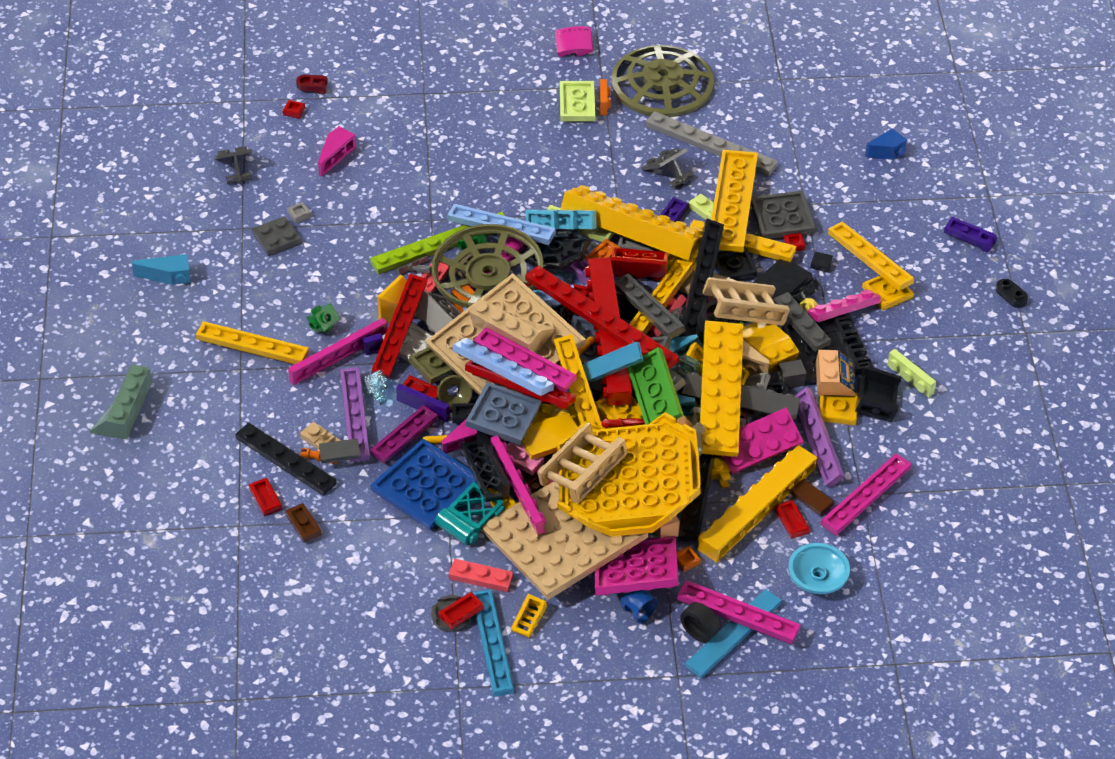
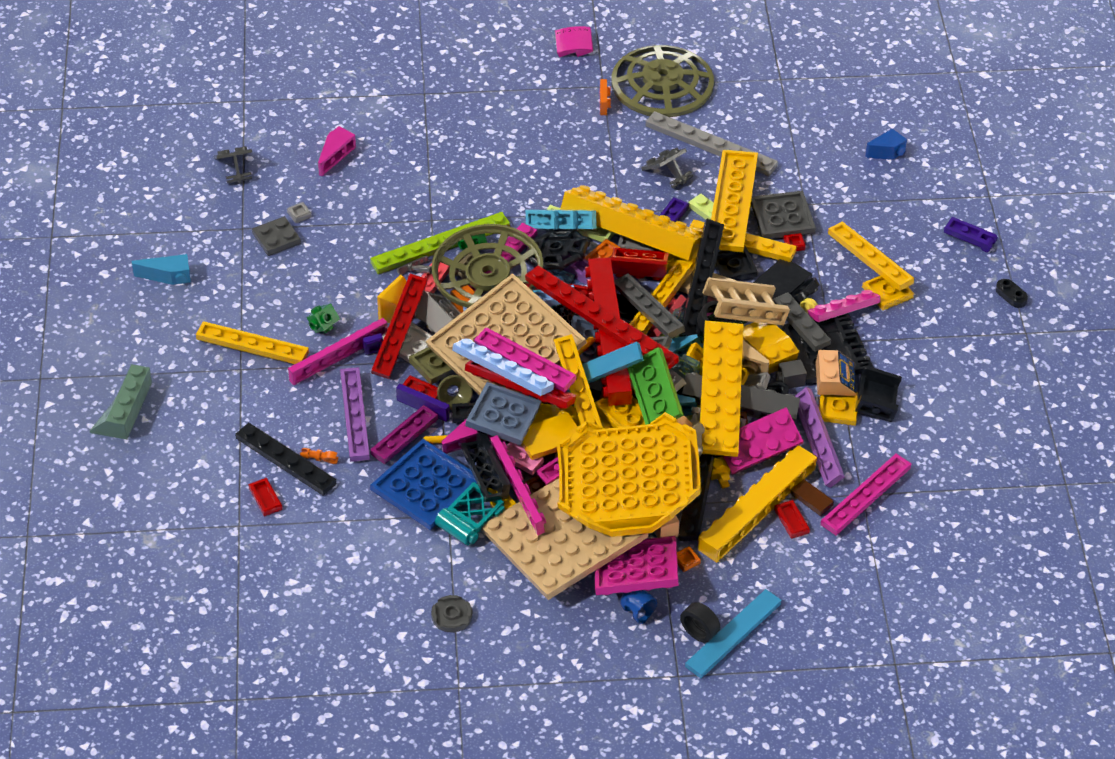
(293, 109): red tile -> none
(303, 522): reddish brown plate -> none
(312, 83): dark red plate -> none
(316, 434): tan plate -> none
(339, 451): dark grey tile -> none
(376, 384): clear light blue plate -> none
(461, 610): red tile -> none
(473, 217): light blue plate -> none
(481, 575): coral plate -> none
(493, 645): dark azure tile -> none
(521, 331): tan wedge -> none
(535, 602): yellow slope -> none
(577, 101): yellowish green plate -> none
(590, 476): tan fence -> none
(622, 422): red piece -> none
(740, 612): dark pink plate -> none
(820, 561): medium azure dish -> none
(821, 261): black tile -> none
(911, 373): yellowish green plate -> none

